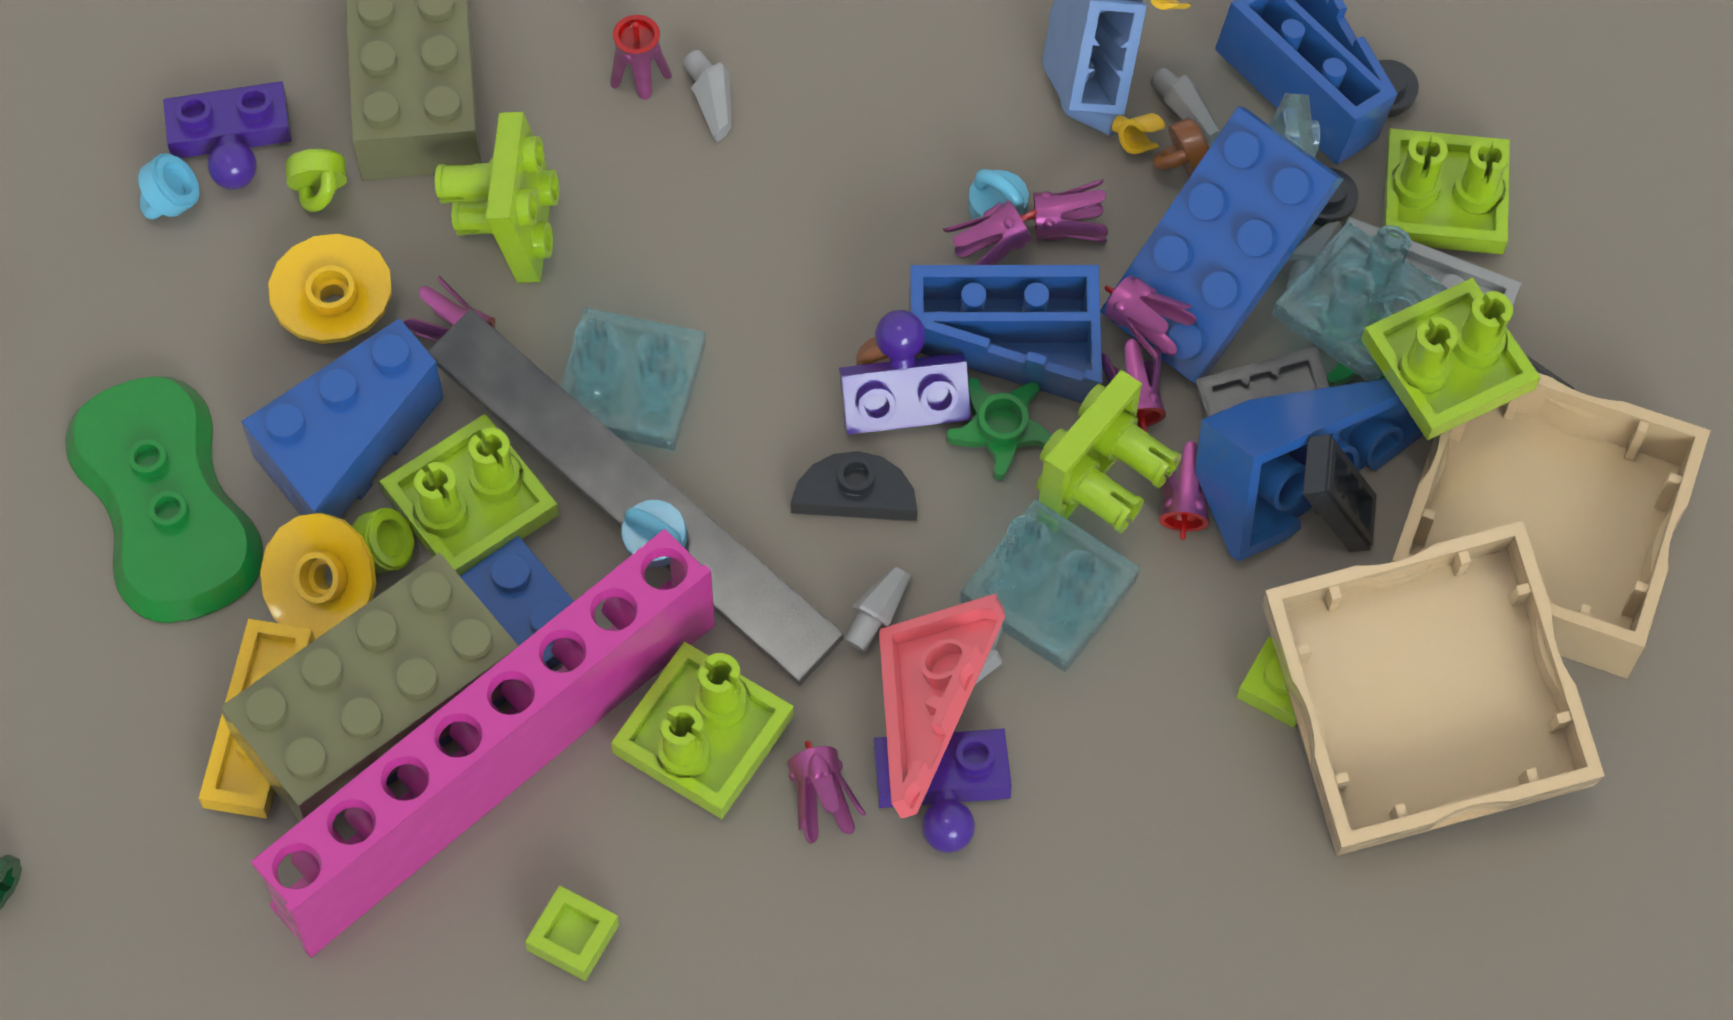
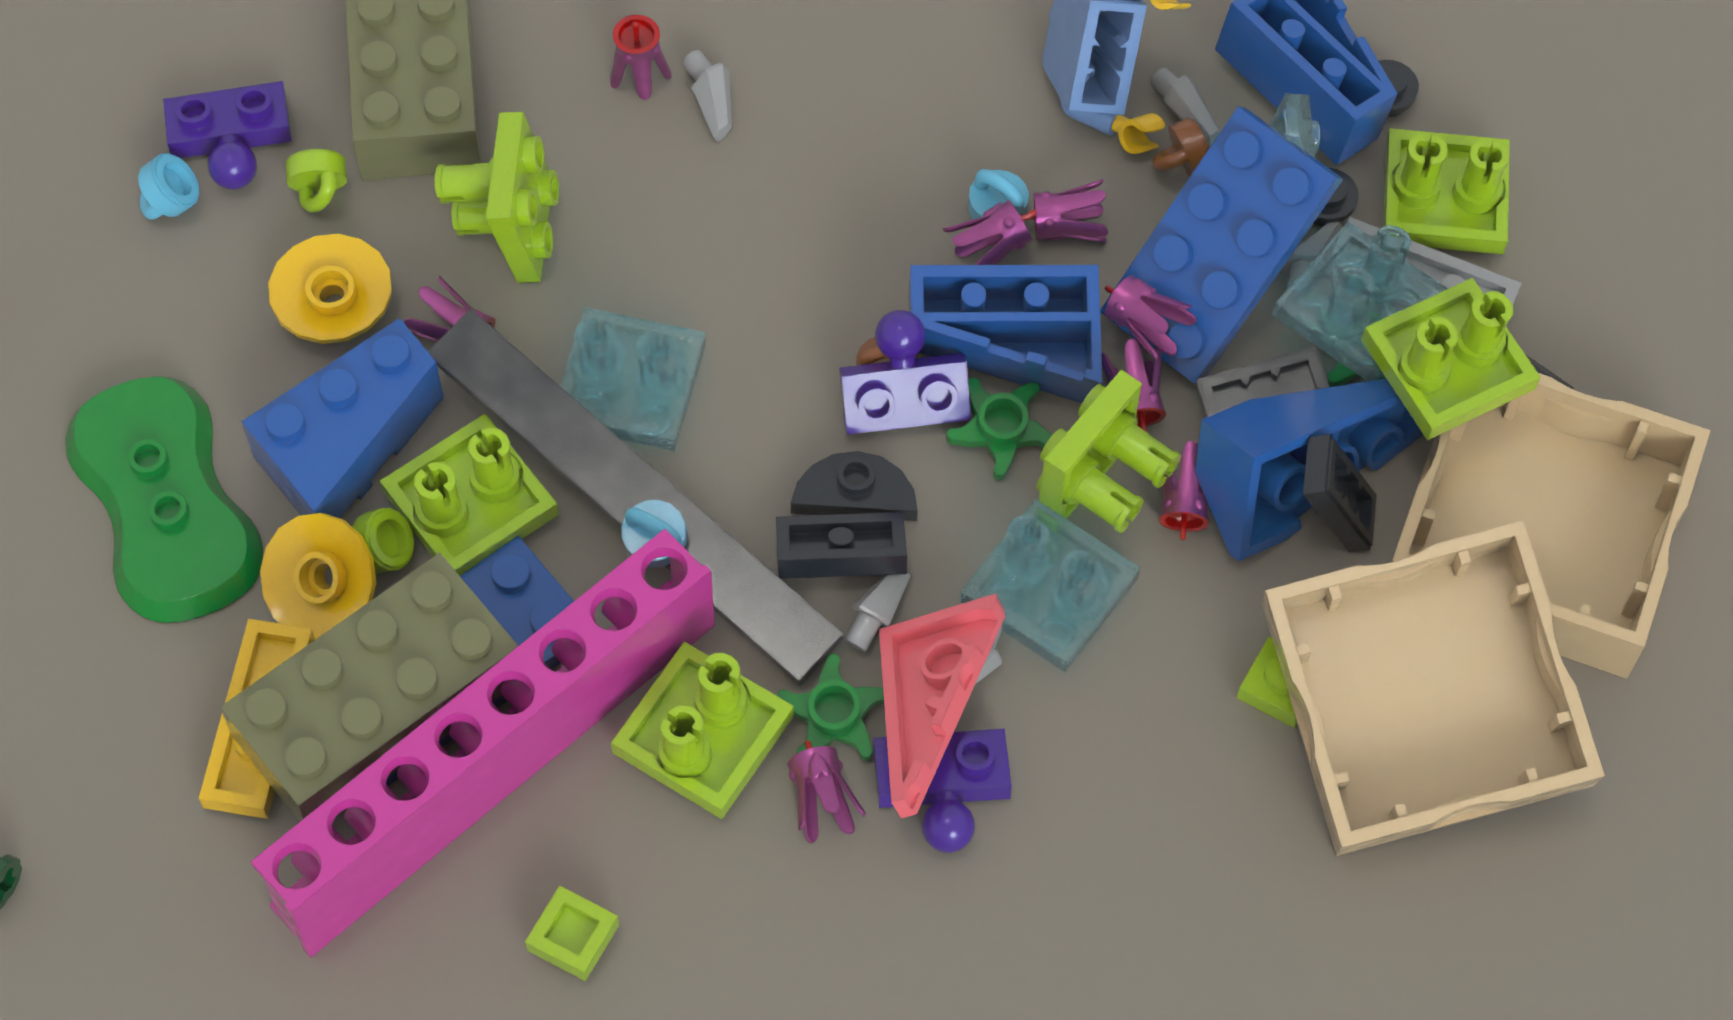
(835, 710): none -> green animal
(841, 545): none -> black plate

